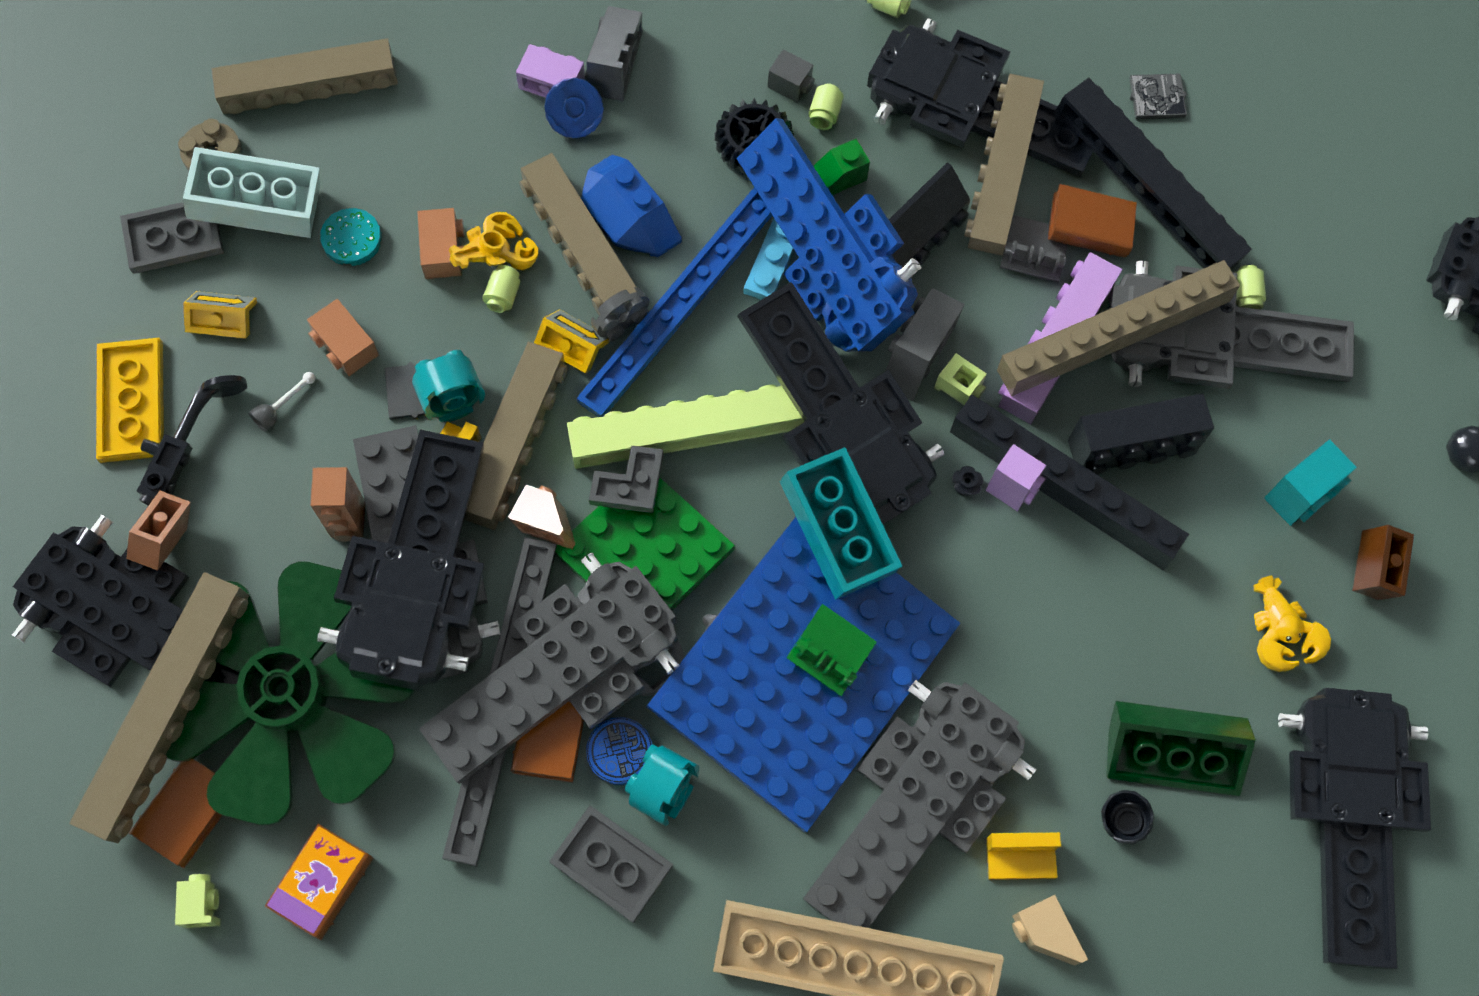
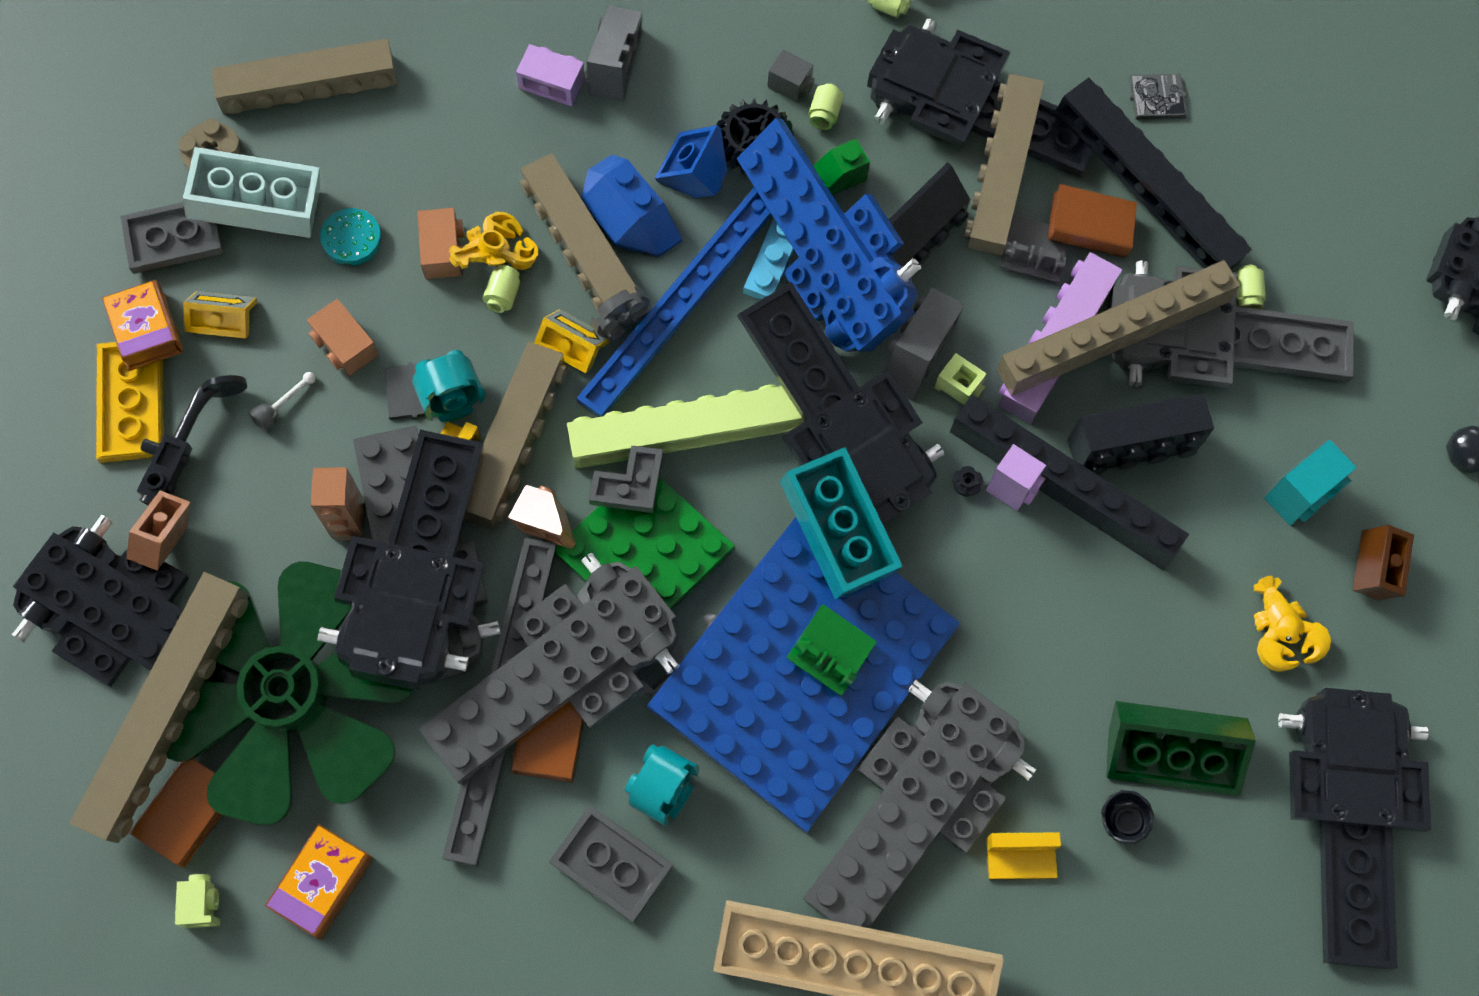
(142, 325): none -> piece
(573, 108): blue tile -> none
(617, 749): tile -> none
(695, 163): none -> blue slope
(1048, 931): tan slope -> none

